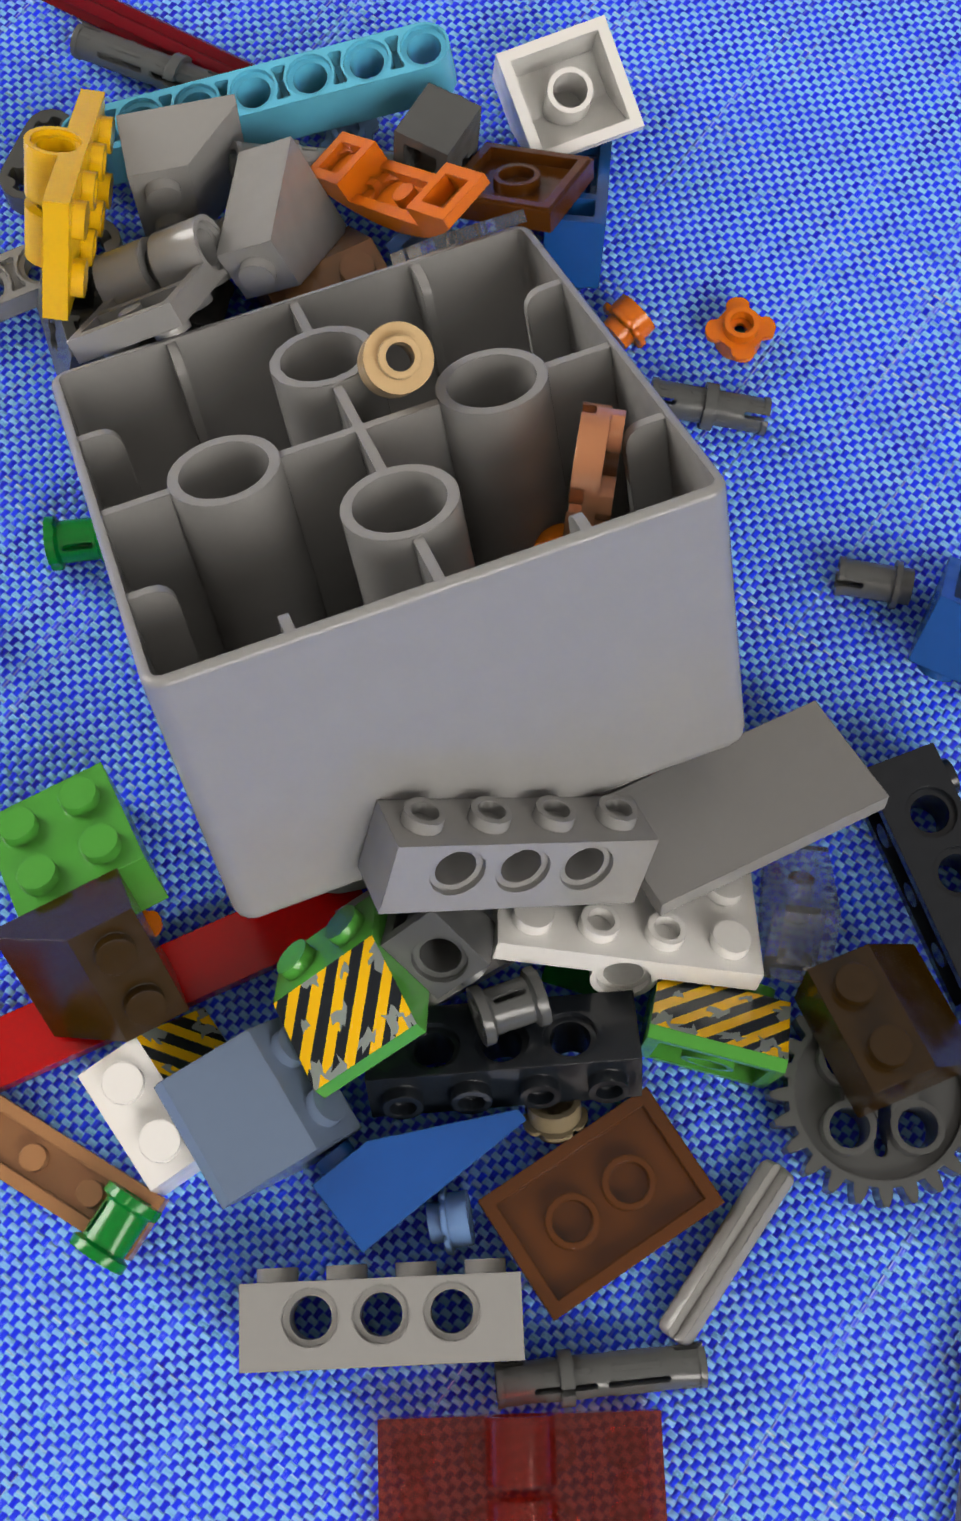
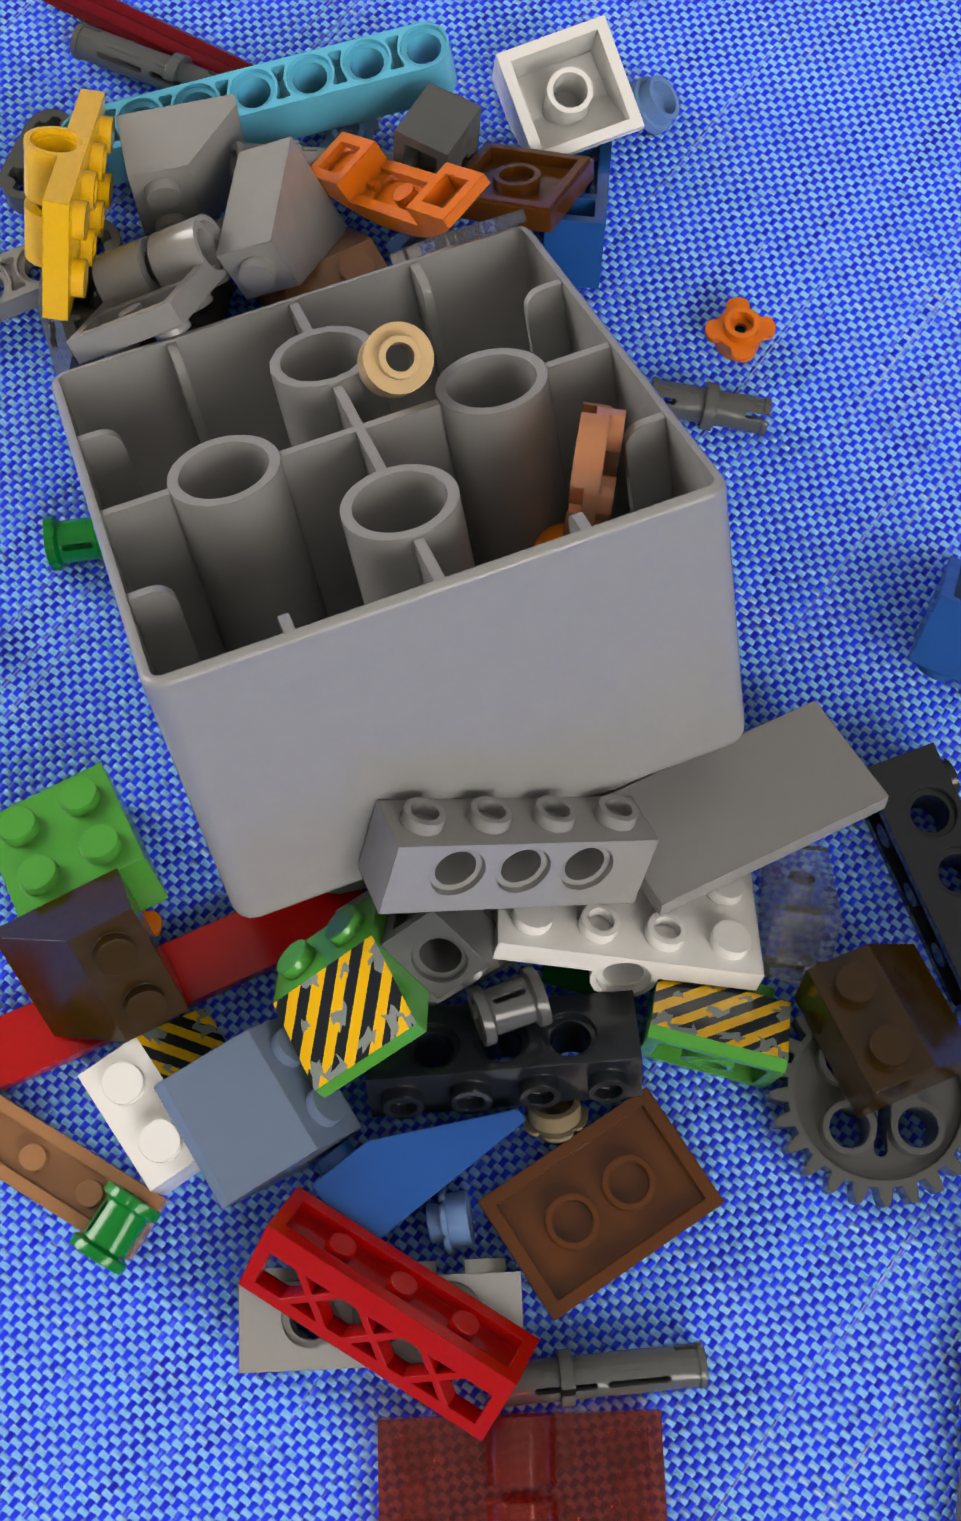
(394, 1301): none -> red fence
(628, 322): orange plate -> none
(656, 103): none -> medium blue plate
(726, 1252): light grey axle -> none
(874, 581): dark grey pin -> none

